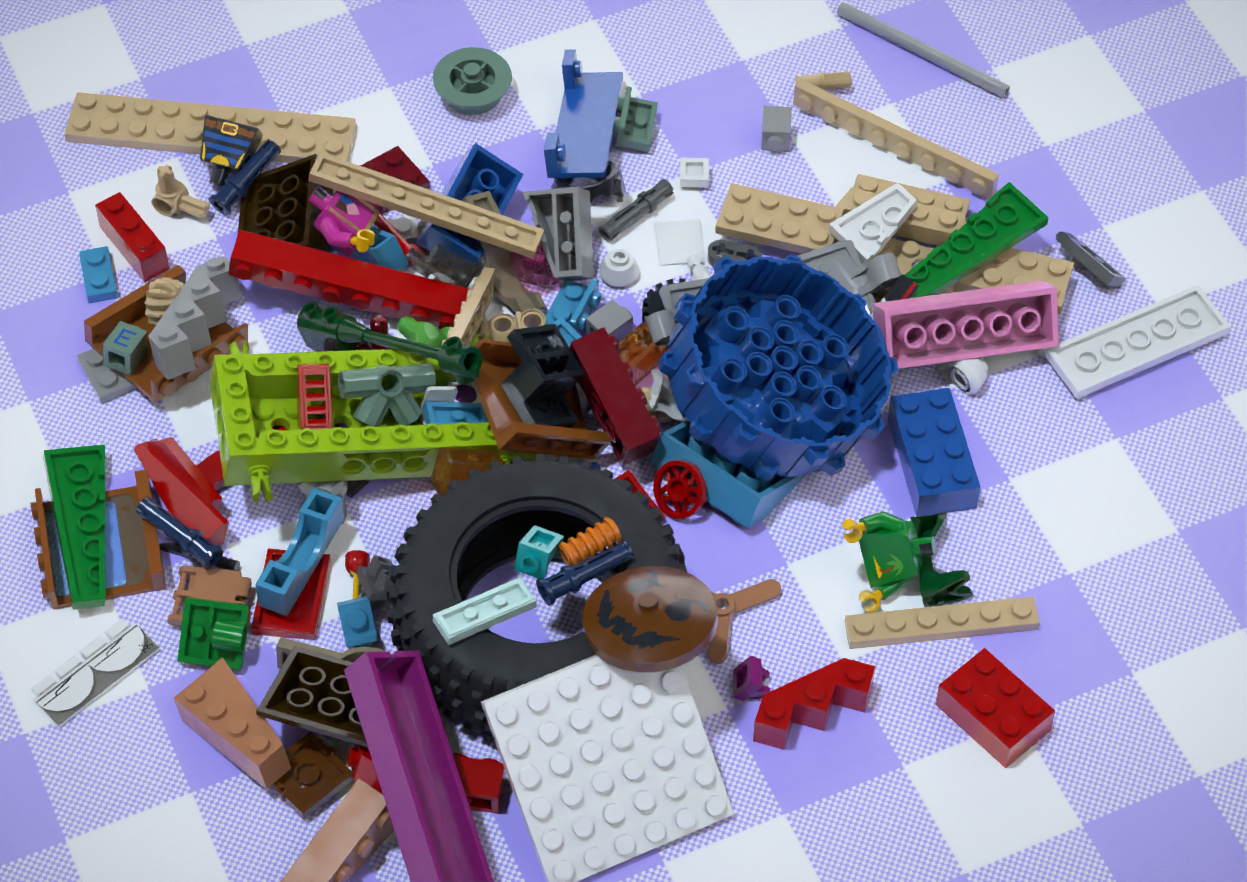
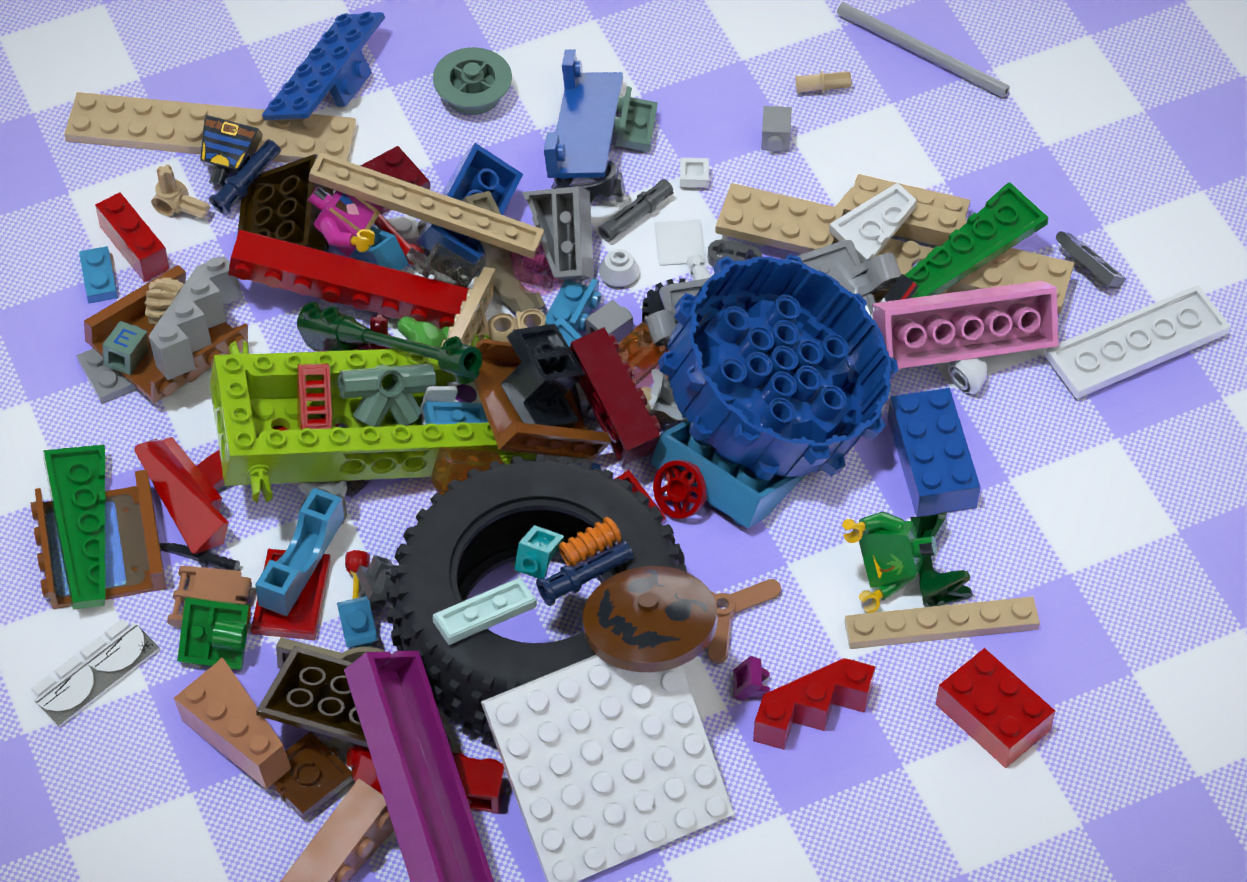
(190, 540): dark blue pin -> none
(331, 66): none -> blue bracket
(895, 139): tan plate -> none

